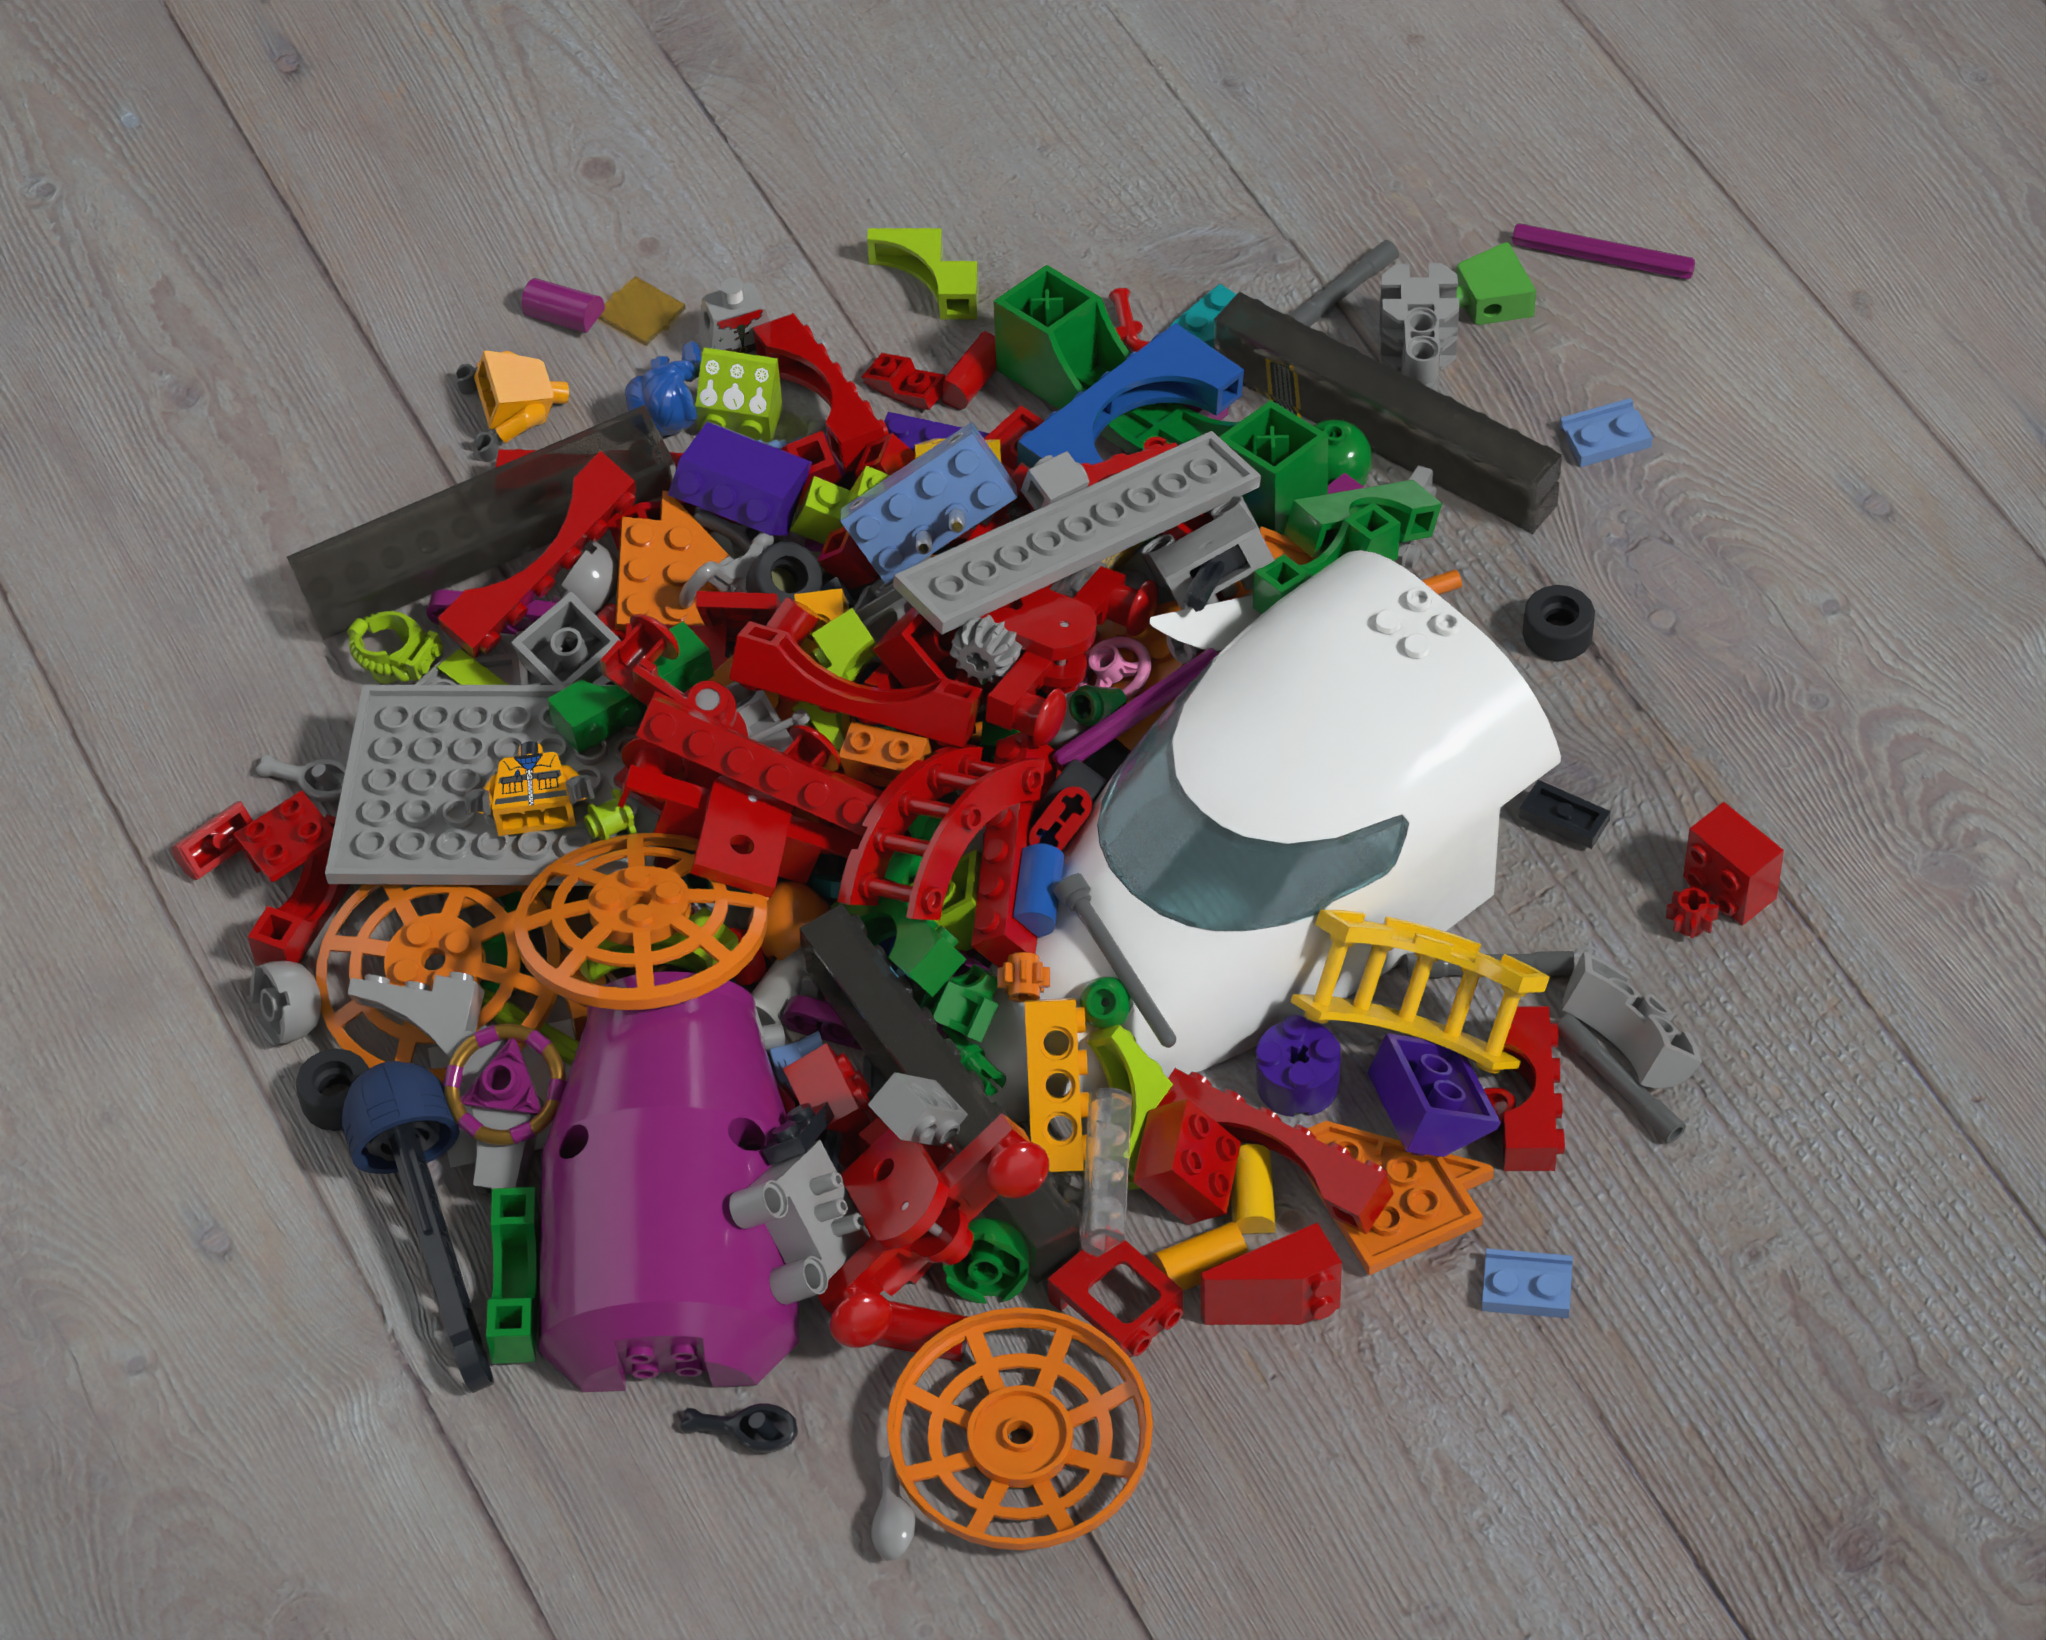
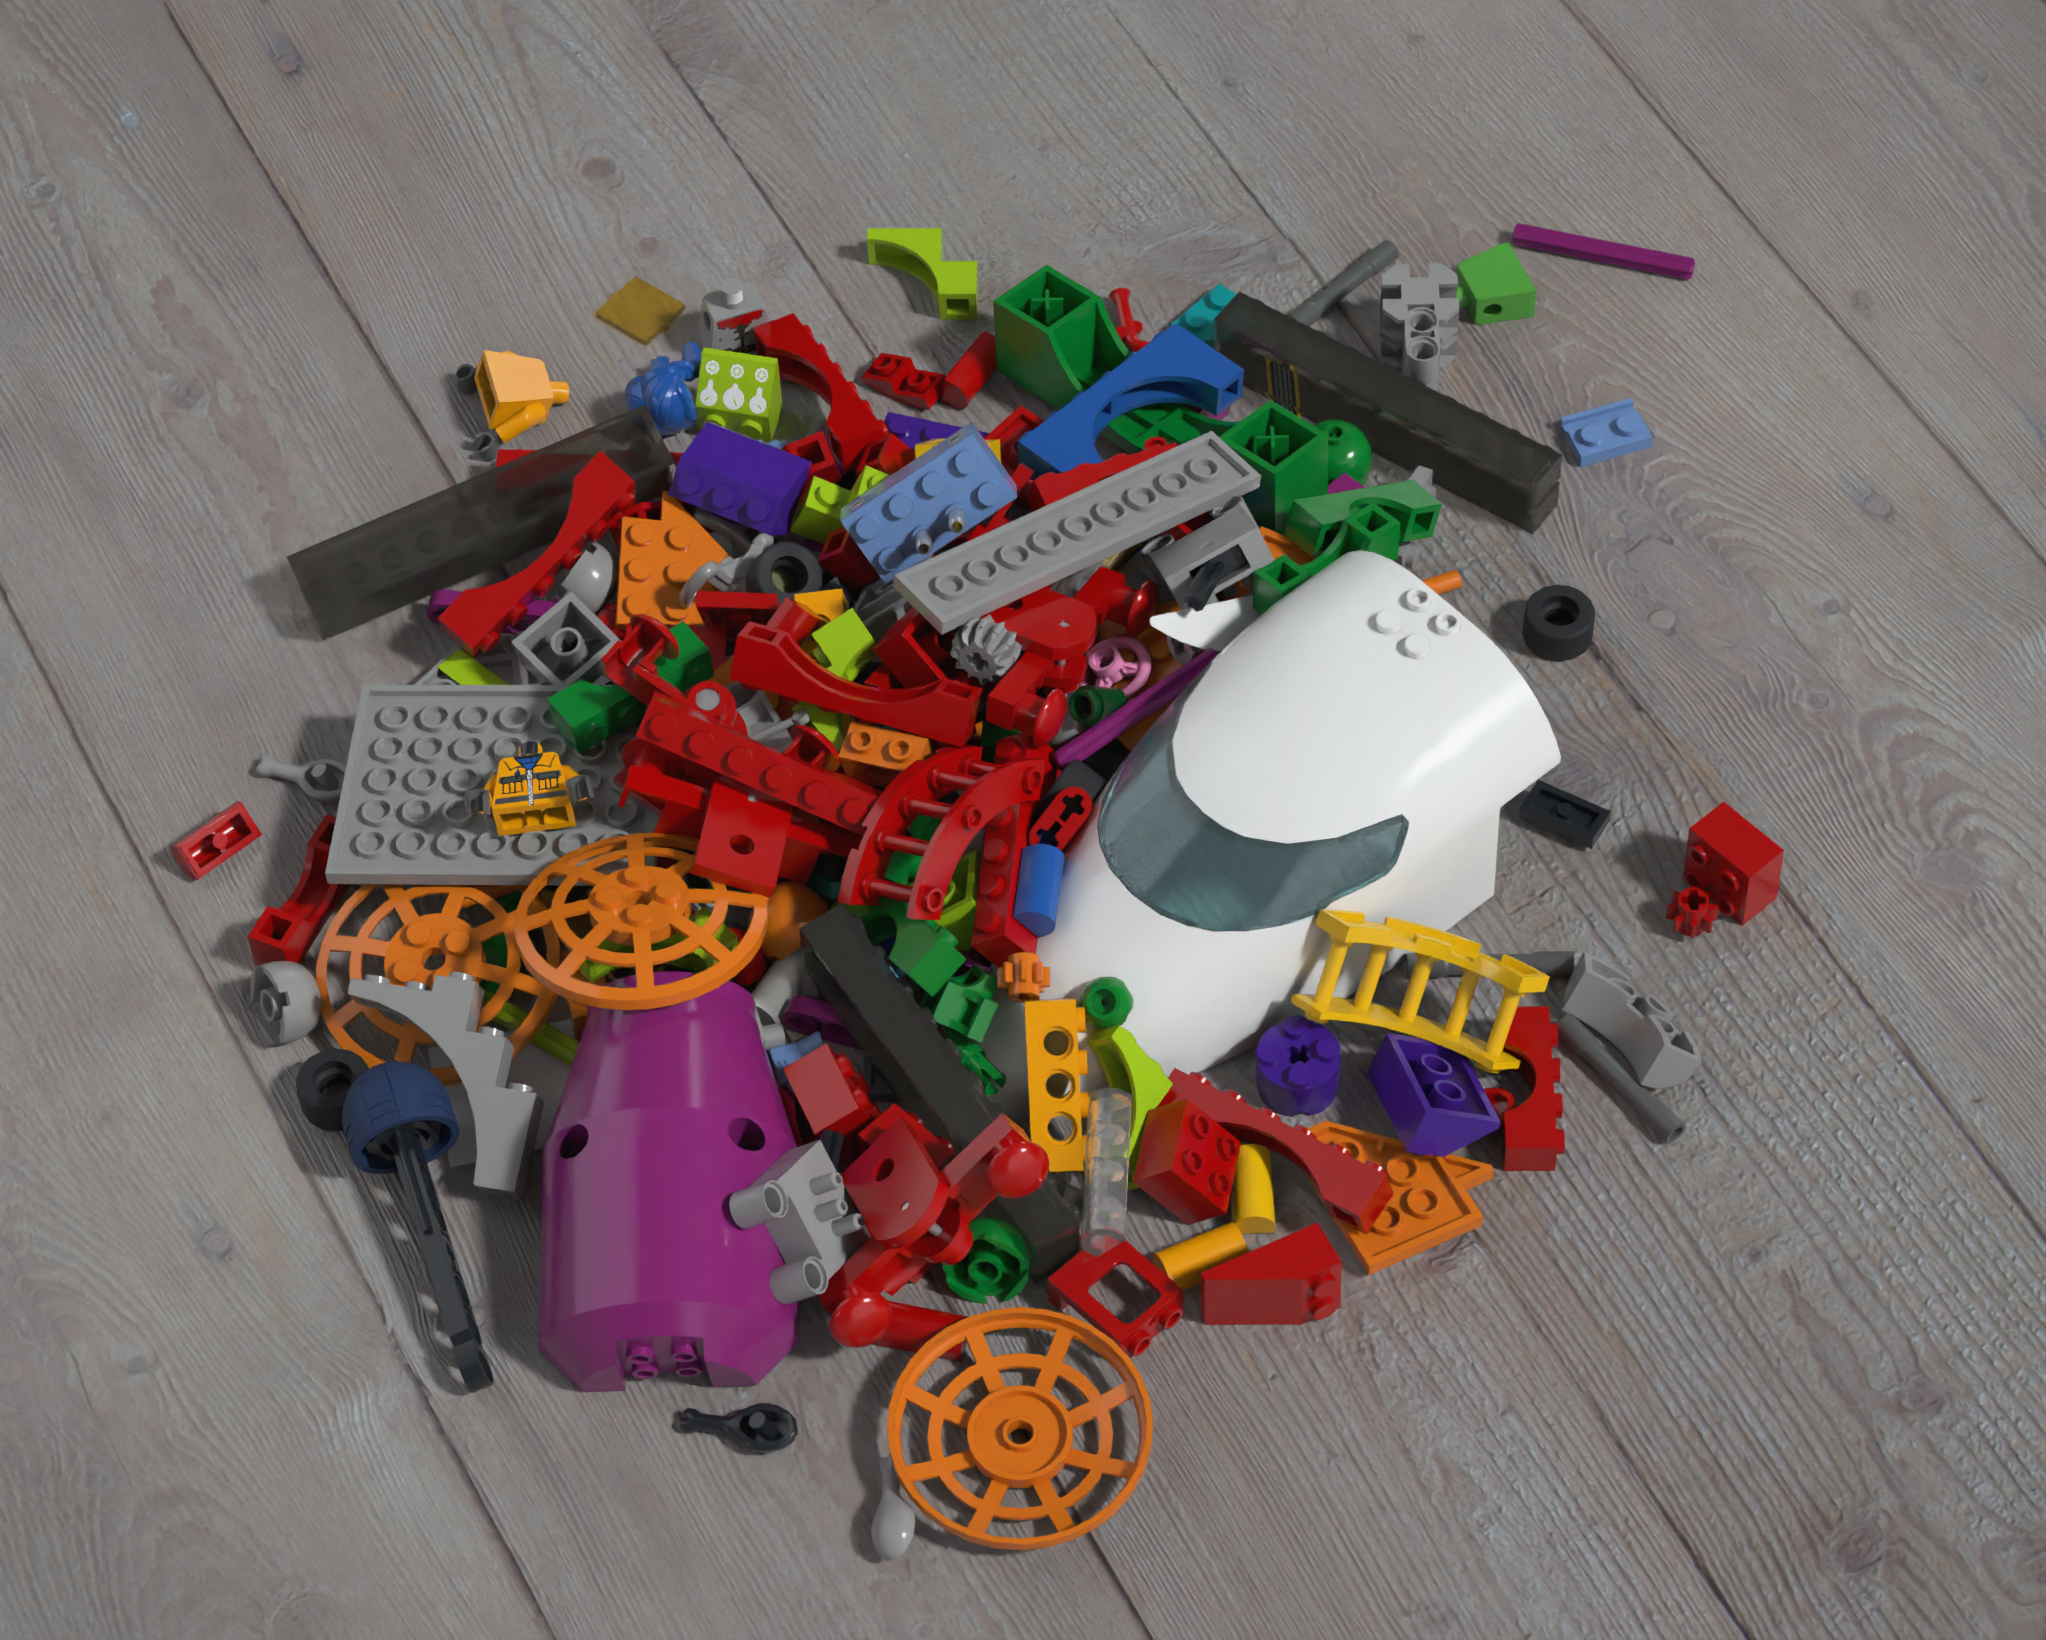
(285, 837): red bracket -> none
(405, 664): lime piece -> none
(504, 1084): magenta piece -> none
(514, 1298): green arch -> none
(561, 305): magenta brick -> none
(609, 818): lime brick -> none
(798, 1132): black plate -> none
(918, 1110): light grey brick -> none
(1053, 480): light grey brick -> none
(1074, 894): dark grey piece -> none
(1527, 1283): medium blue plate -> none

